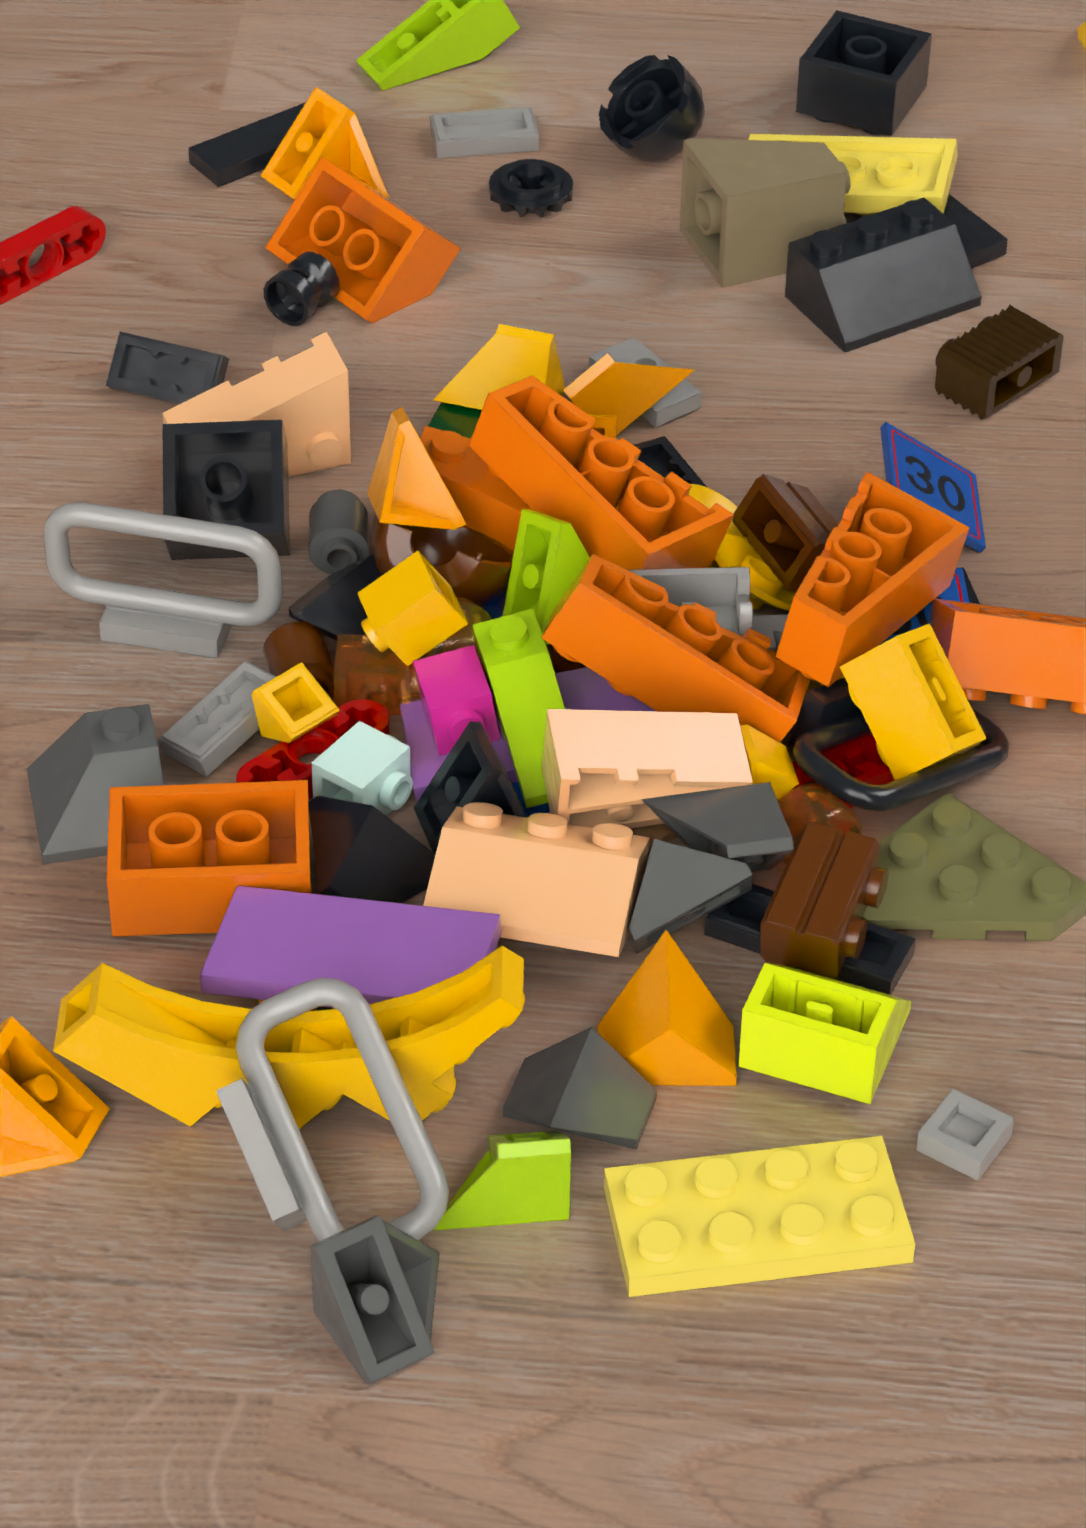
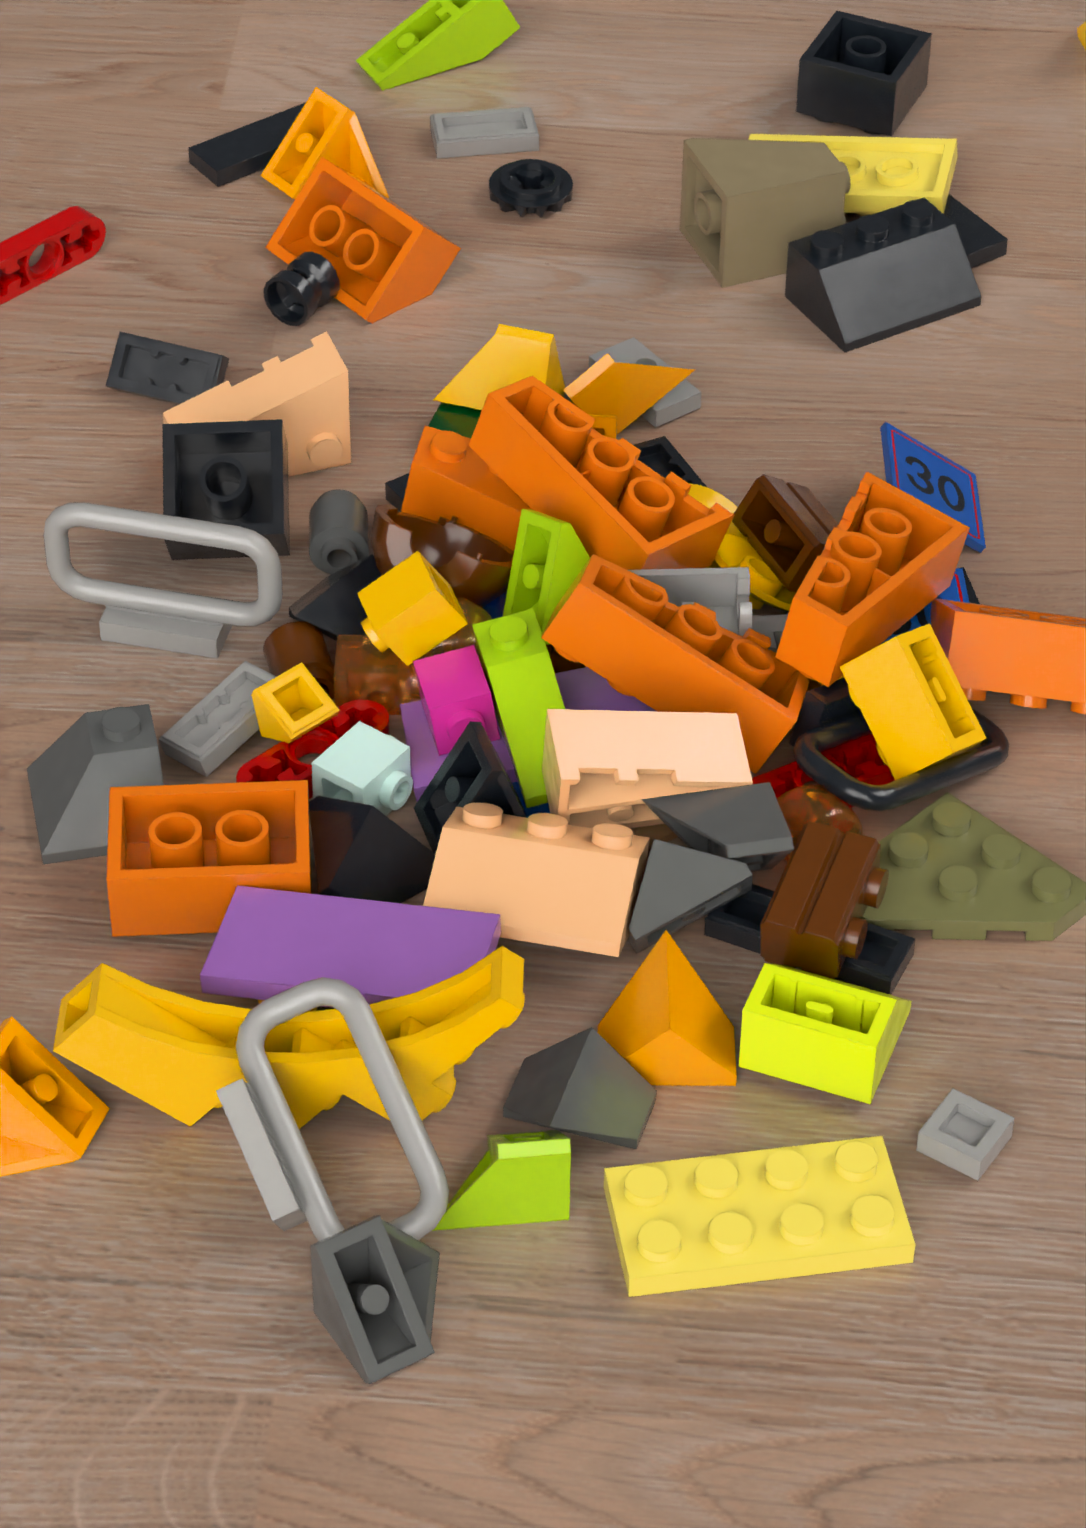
(407, 484): light orange slope -> none
(653, 109): black cylinder -> none
(768, 761): yellow slope -> none
(997, 361): dark brown brick -> none

